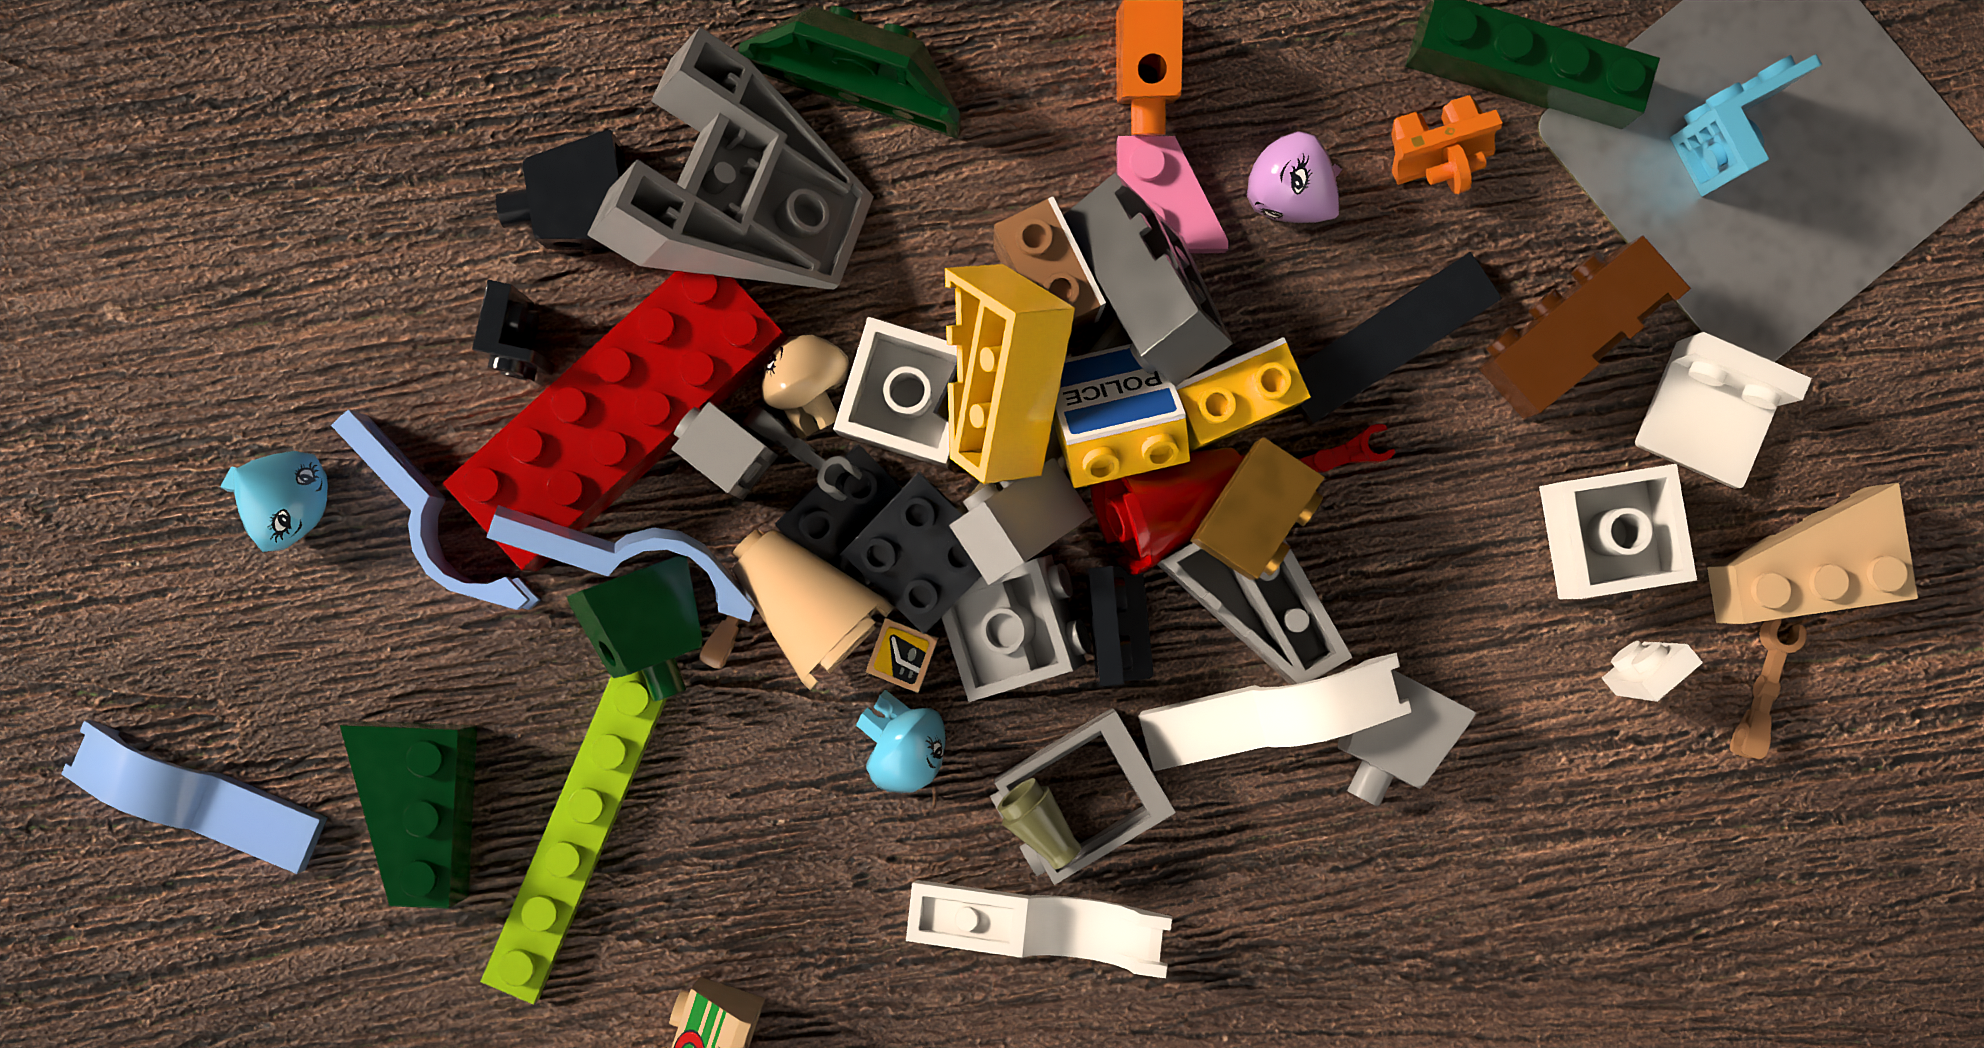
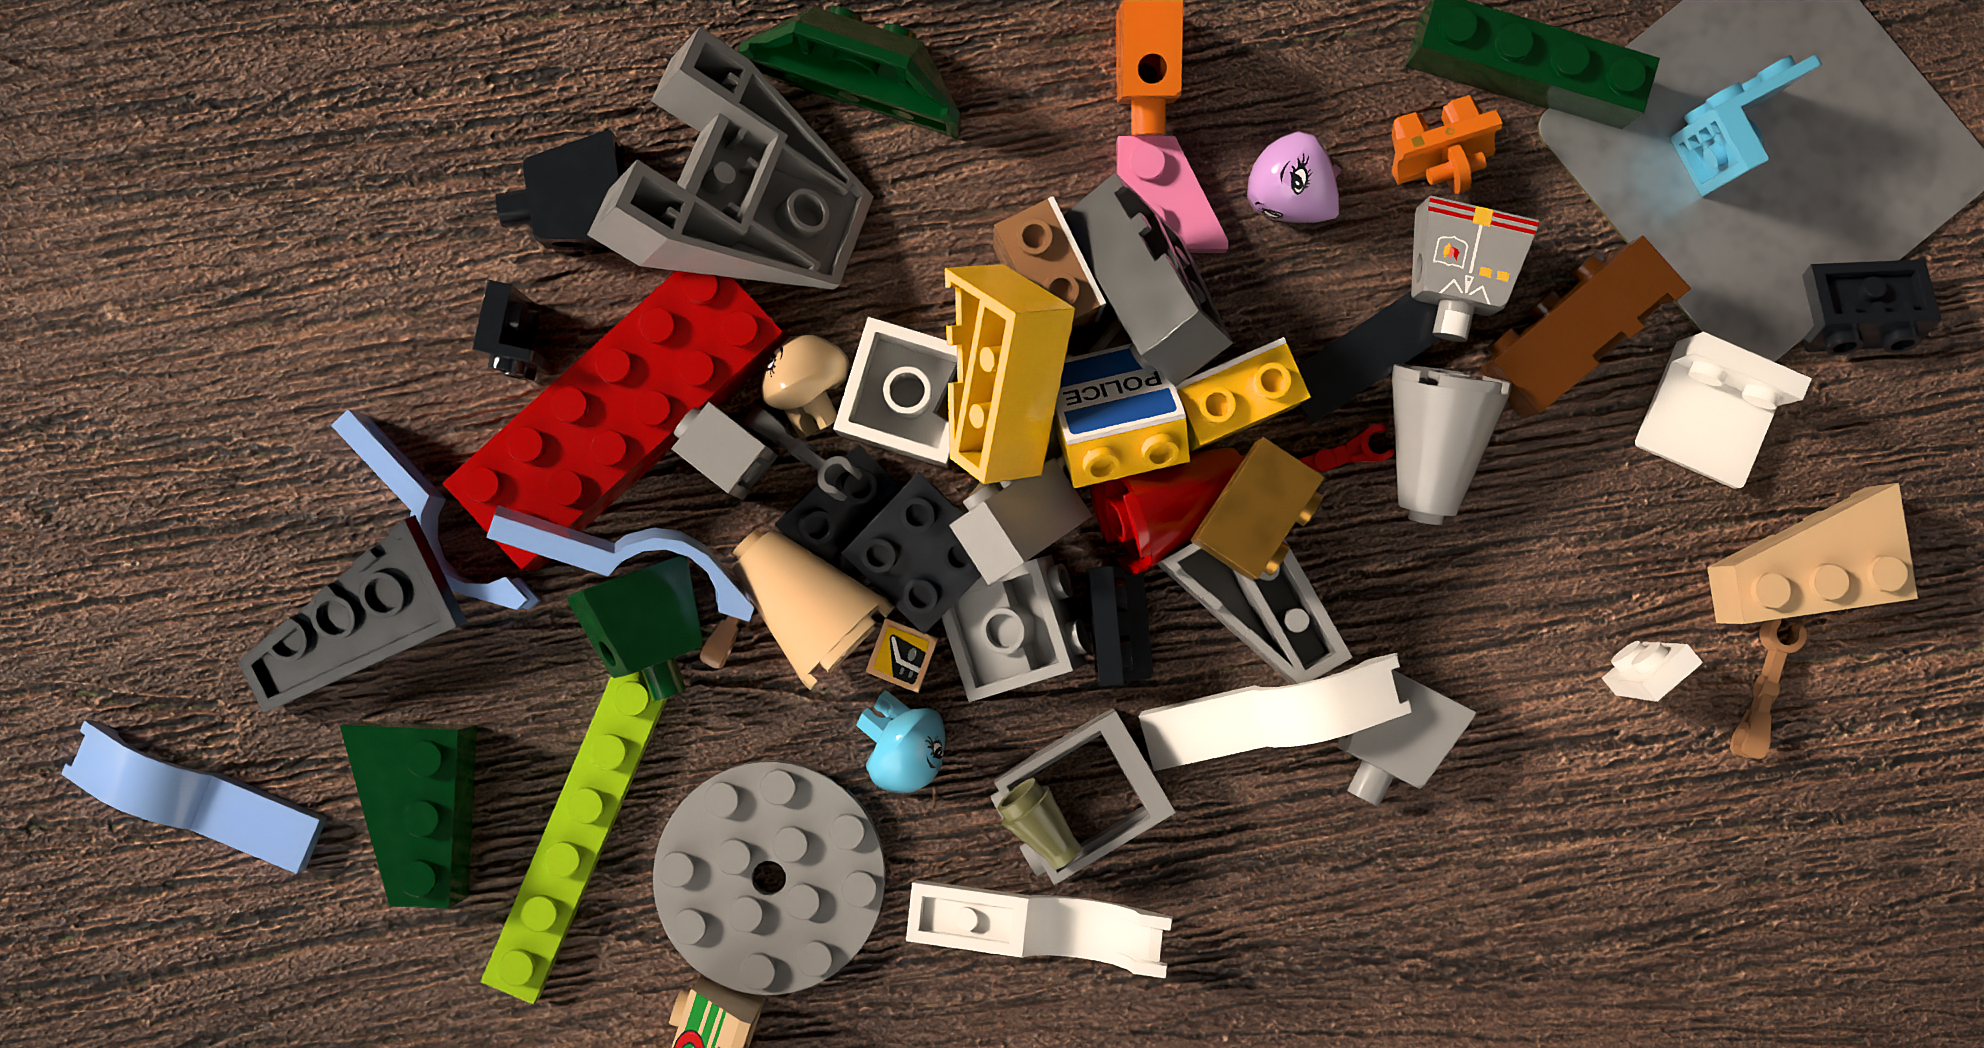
(279, 497): medium azure piece -> none
(369, 613): none -> black wing
(761, 937): none -> light grey plate
(1441, 435): none -> light grey cone
(1466, 261): none -> light grey torso
(1618, 532): white brick -> none
(1869, 306): none -> black bracket

